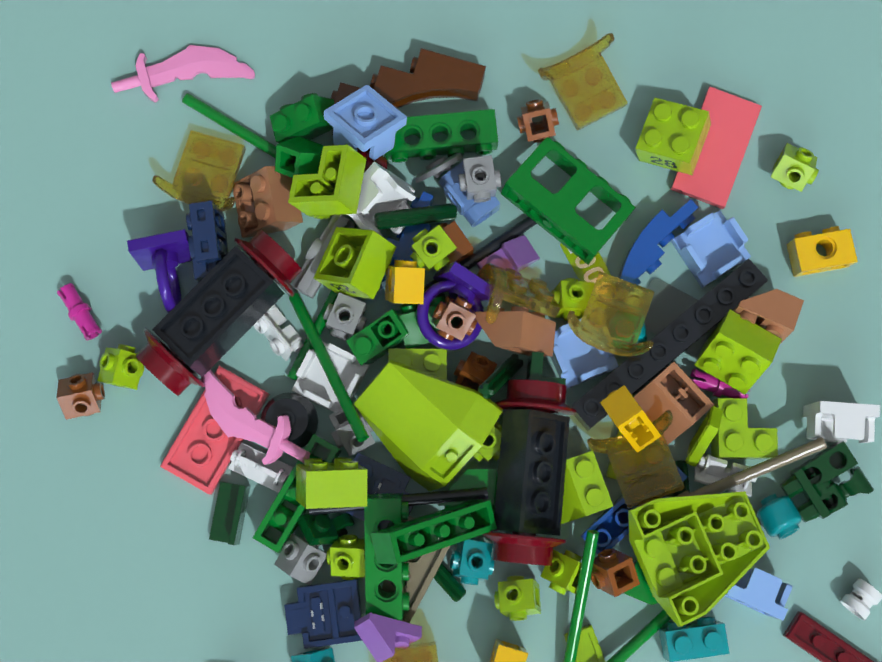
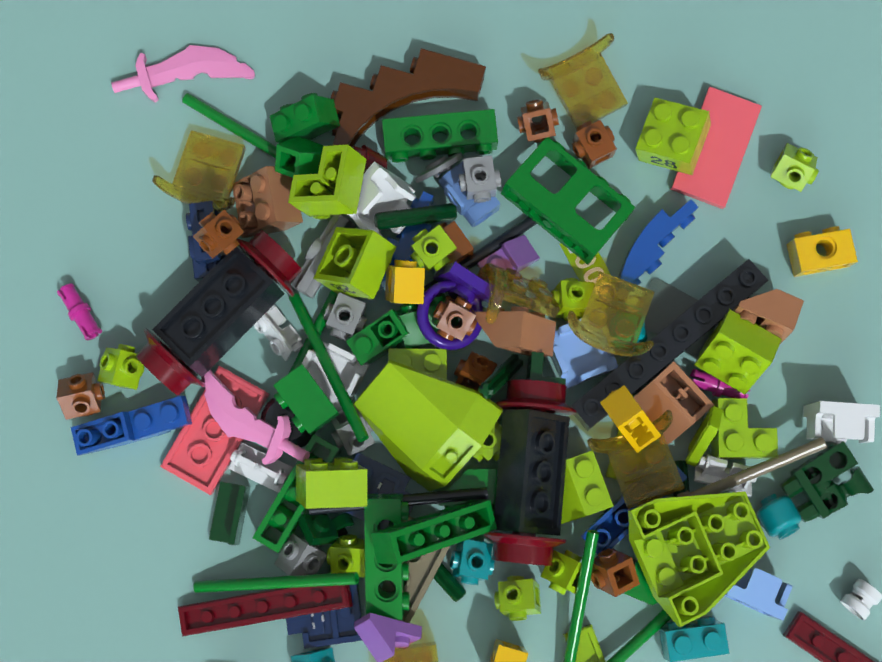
(131, 426): none -> blue slope
(163, 254): dark purple tile -> none
(218, 233): none -> dark orange brick
(261, 607): none -> dark red tile
(276, 582): none -> green piece
(305, 400): none -> green brick
(365, 122): light blue panel -> none
(593, 143): none -> dark orange brick
(712, 247): light blue panel -> none

